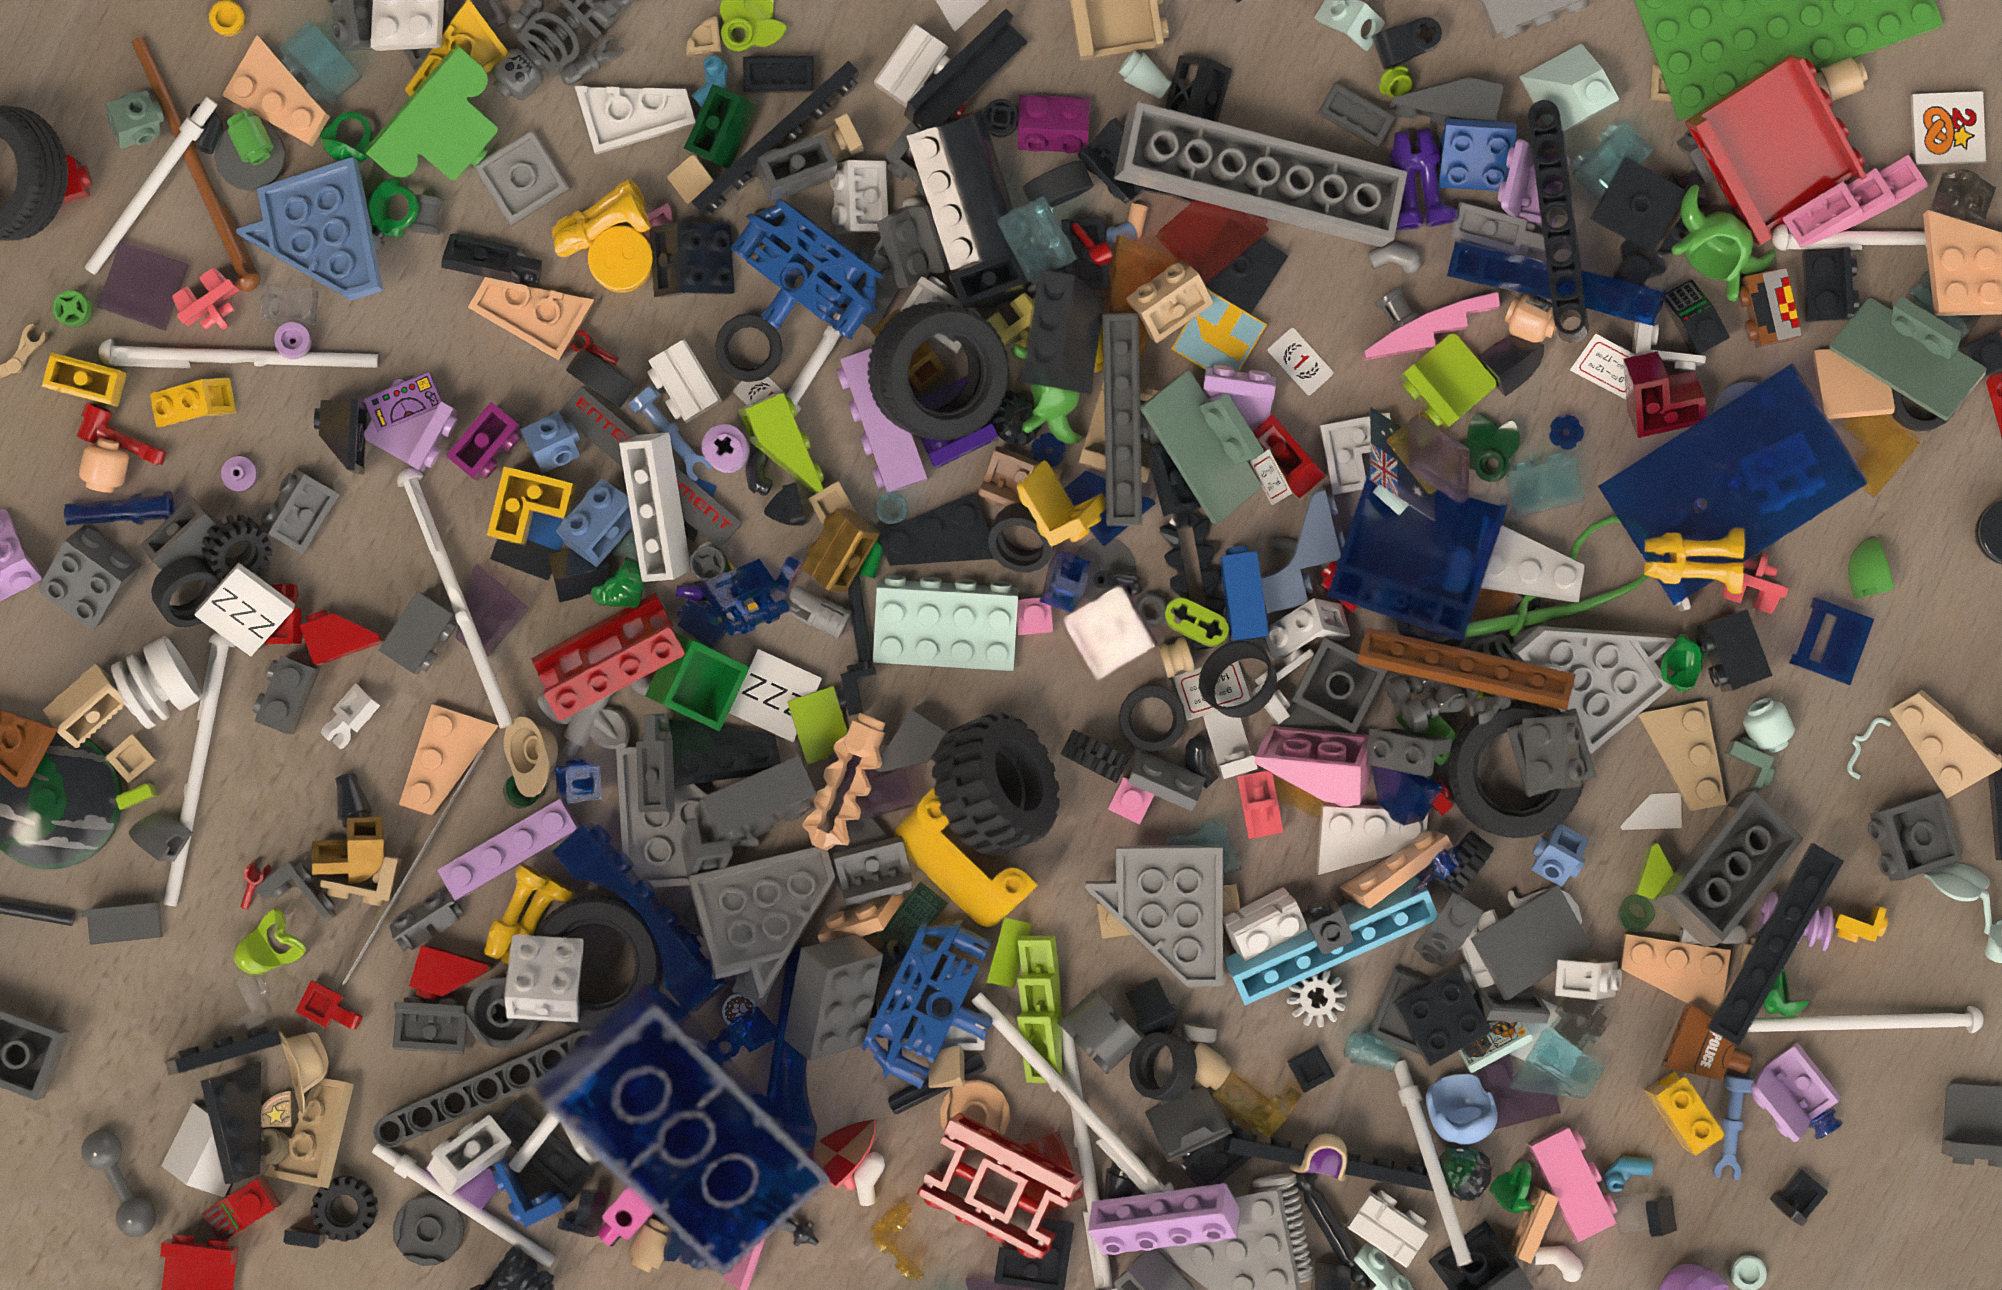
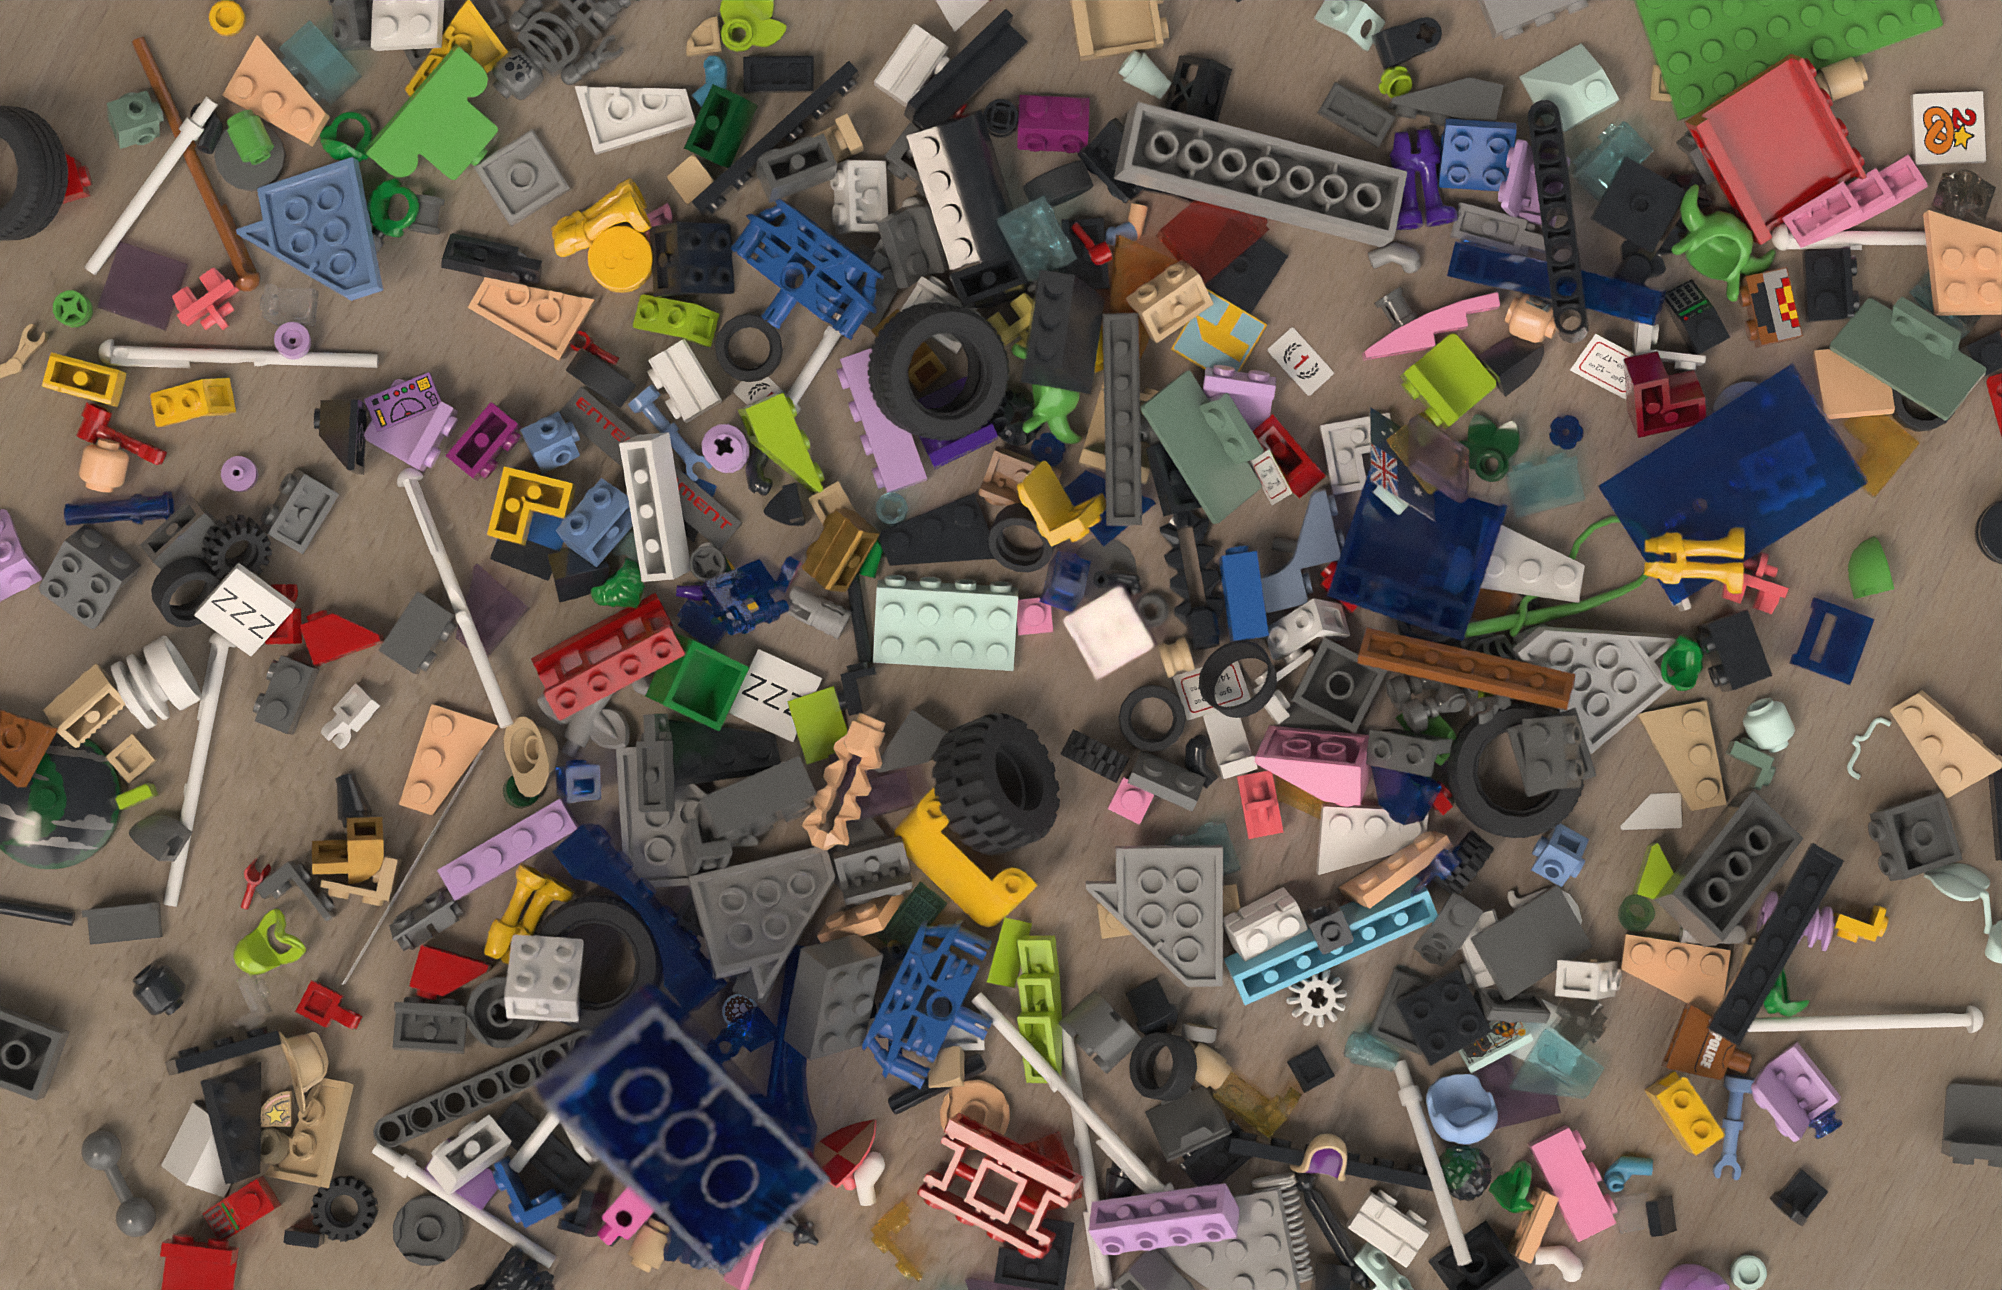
(158, 989): none -> black head
(676, 319): none -> lime bracket
(1202, 615): lime beam -> none

